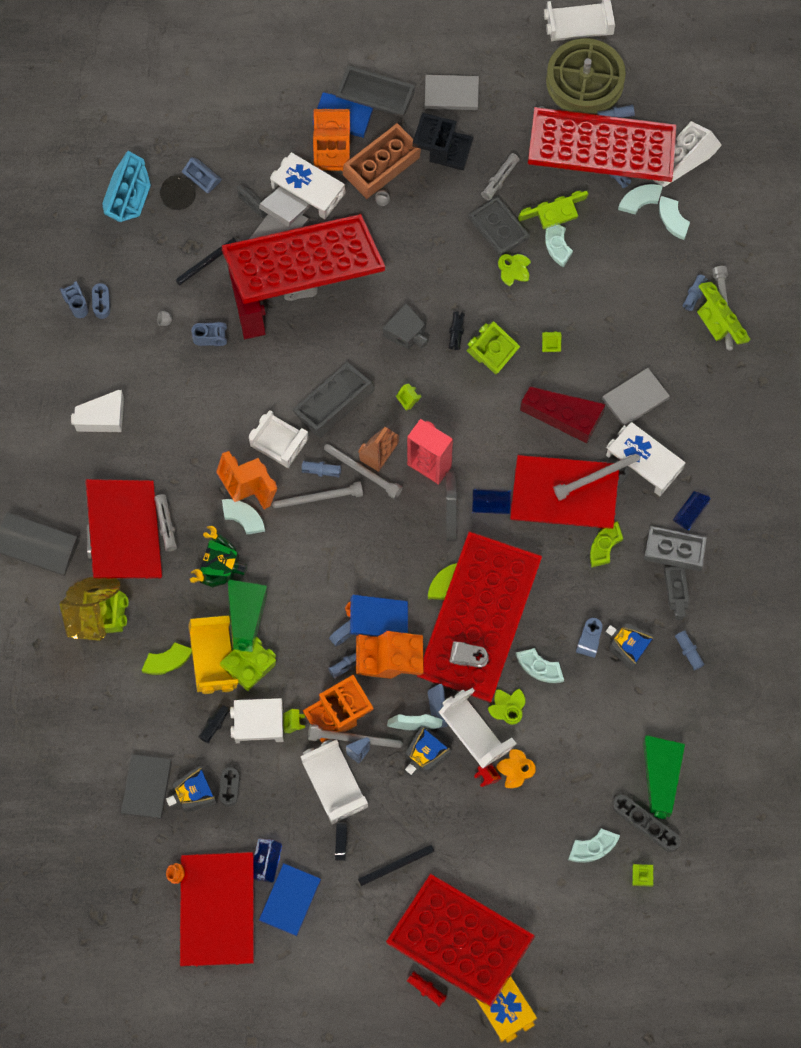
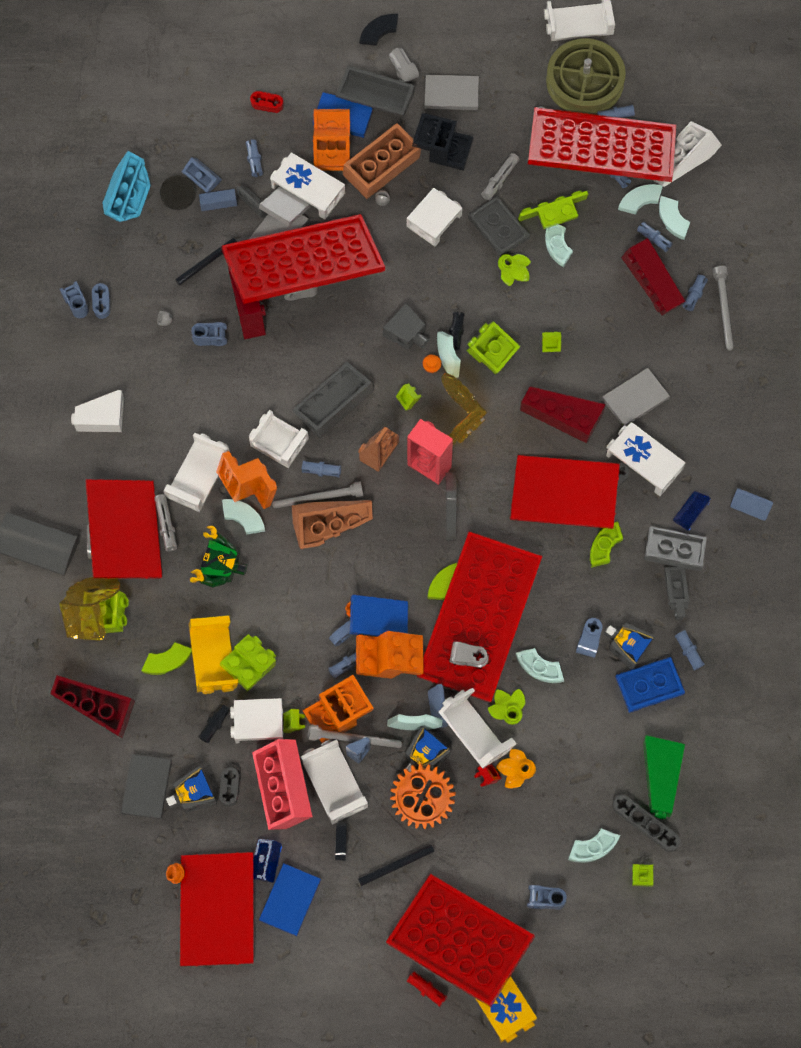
(99, 705): none -> dark red wedge
(197, 473): none -> white panel
(217, 200): none -> sand blue slope
(246, 611): green slope -> none
(254, 158): none -> sand blue pin
(266, 102): none -> red beam
(282, 784): none -> coral brick
(323, 520): none -> nougat wedge
(378, 28): none -> black tile
(392, 489): light grey piece -> none
(404, 68): none -> light grey piece
(406, 788): none -> orange gear
(431, 363): none -> orange plate
(433, 216): none -> white panel
(447, 354): none -> light aqua tile
(468, 403): none -> clear yellow piece
(491, 501): clear blue slope -> none
(544, 897): none -> sand blue piece
(563, 490): light grey piece -> none
(650, 684): none -> blue tile
(653, 276): none -> dark red wedge
(654, 236): none -> sand blue pin
(719, 316): lime bracket -> none
(751, 504): none -> sand blue slope

